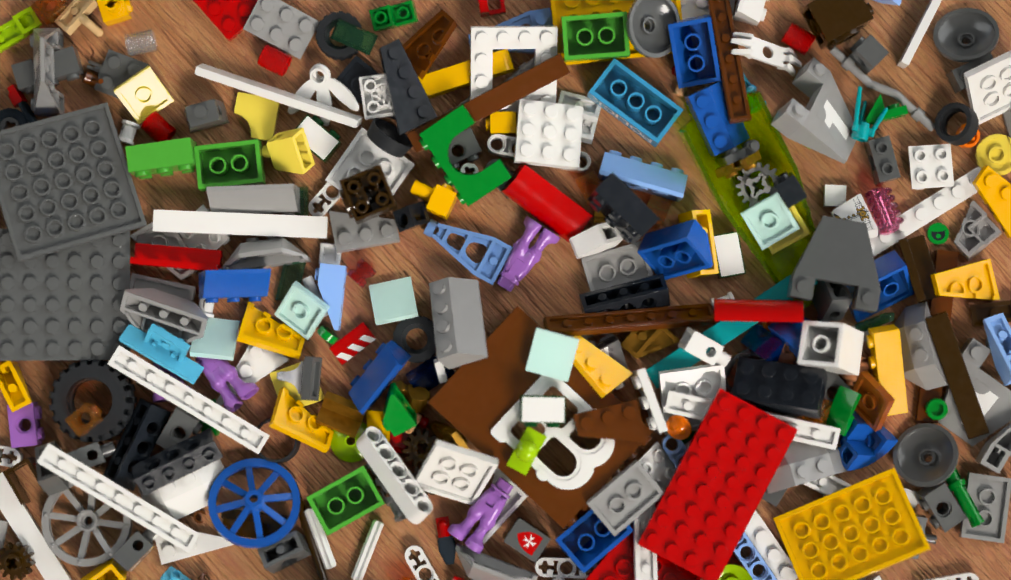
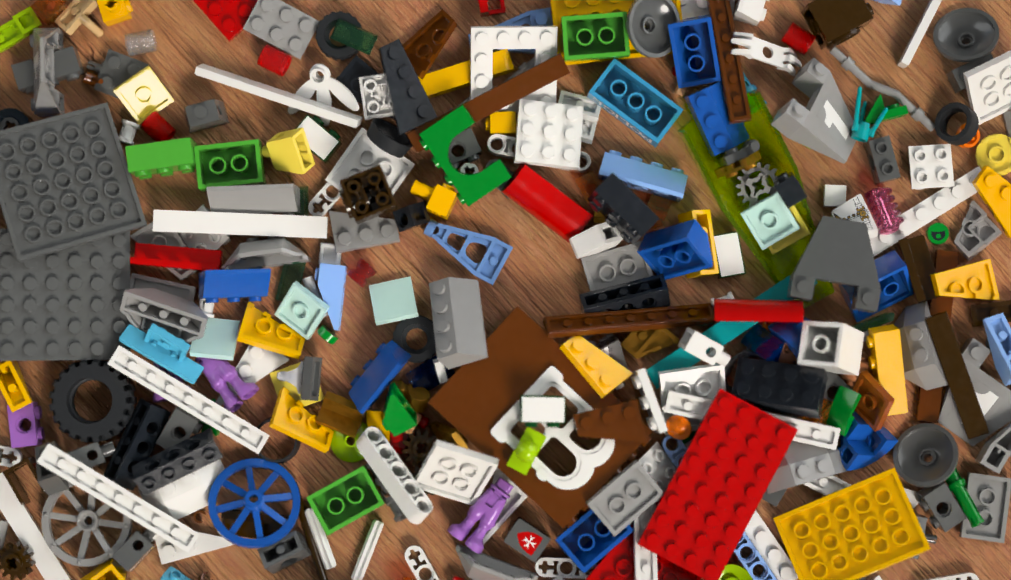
(19, 100): piece -> none
(76, 423): clear orange brick -> none
(259, 114): light yellow tile -> none
(352, 343): red tile -> none
(393, 16): green slope -> none
(446, 541): black piece -> none
(522, 257): medium lavender piece -> none
(552, 354): light aqua tile -> none
(831, 301): dark grey torso -> none
(867, 53): dark grey brick -> none
(936, 409): green tile -> none

